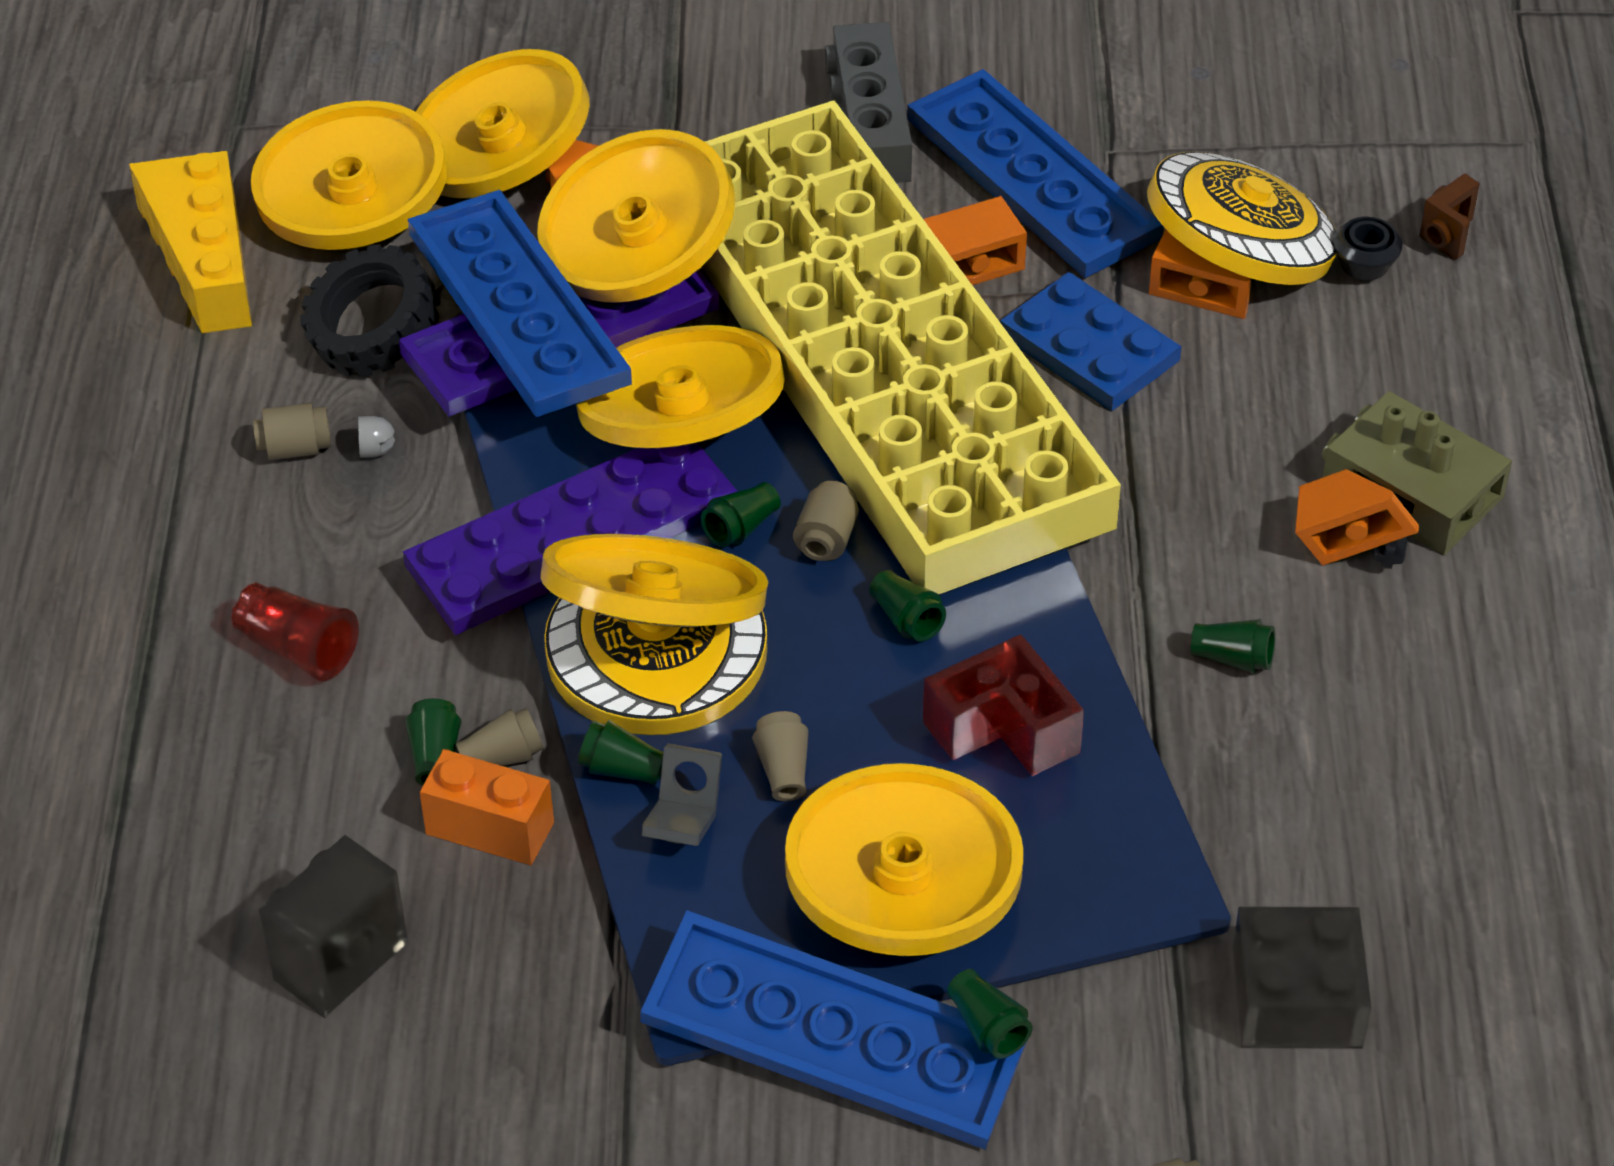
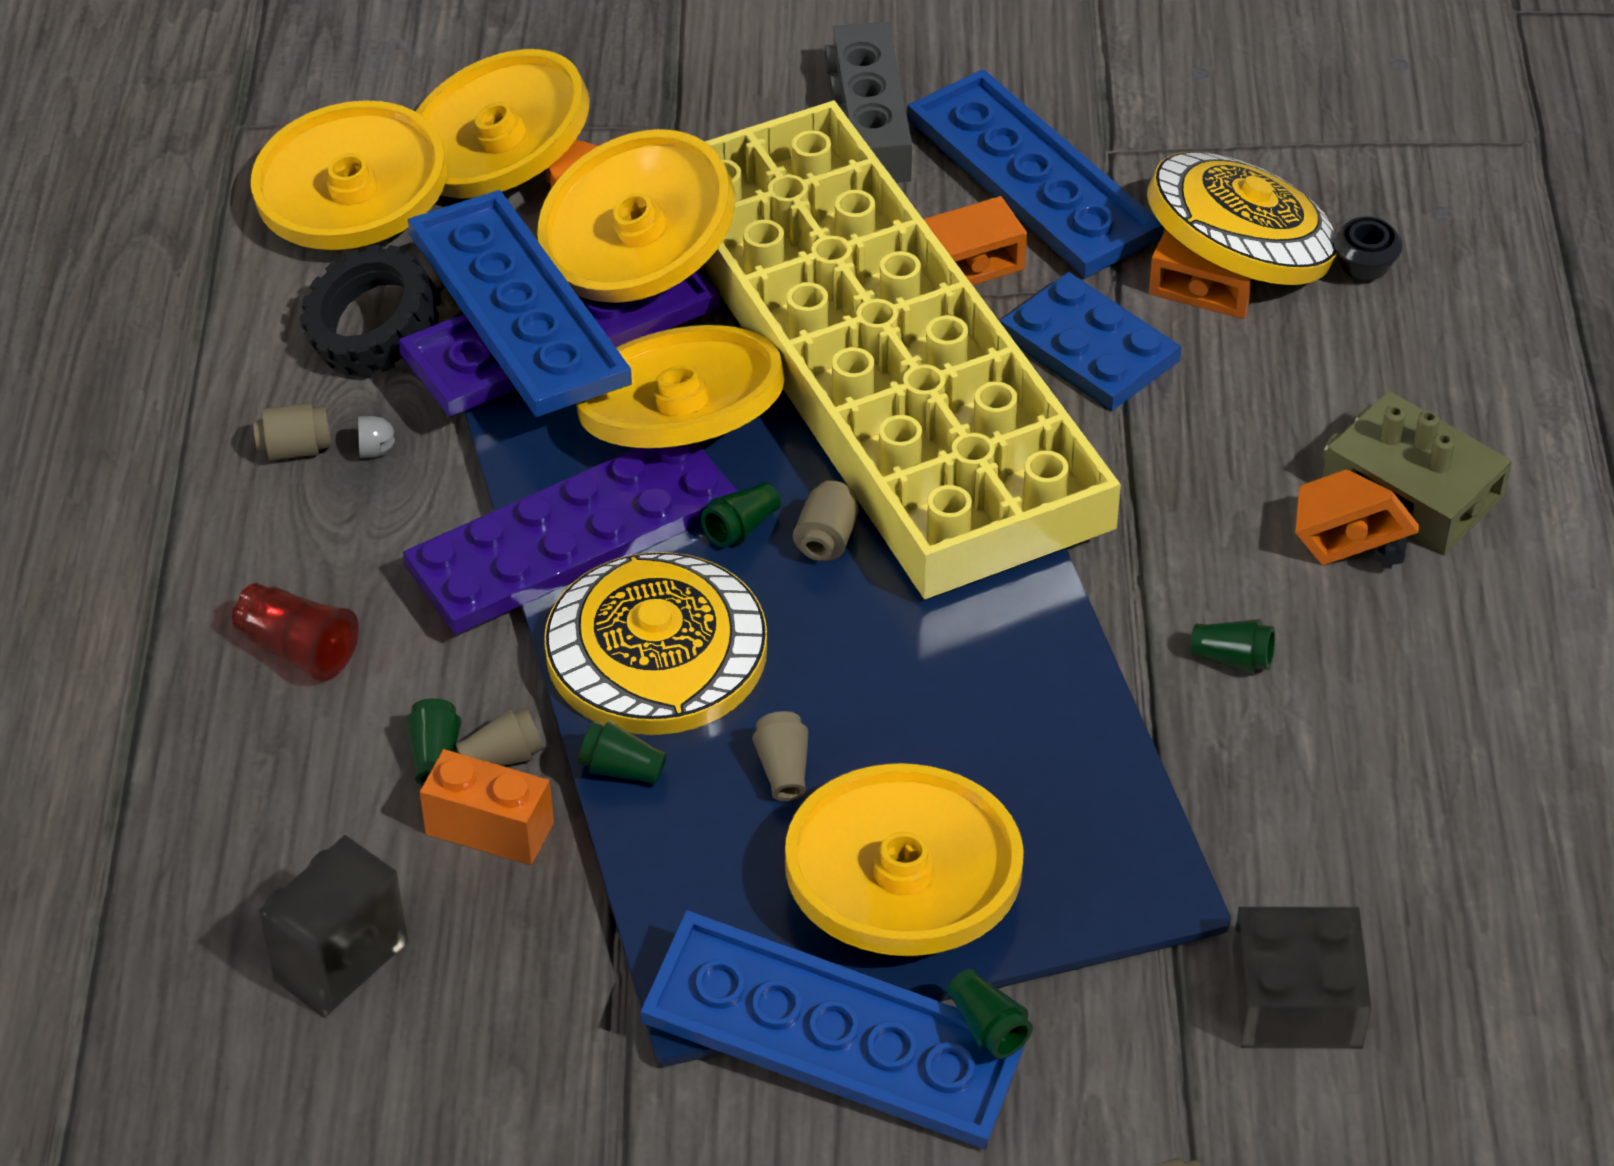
(197, 228): yellow wedge -> none
(654, 580): yellow dish -> none
(679, 813): dark grey bracket -> none
(910, 607): dark green cone -> none
(1004, 696): clear red brick -> none
(1449, 215): reddish brown bracket -> none

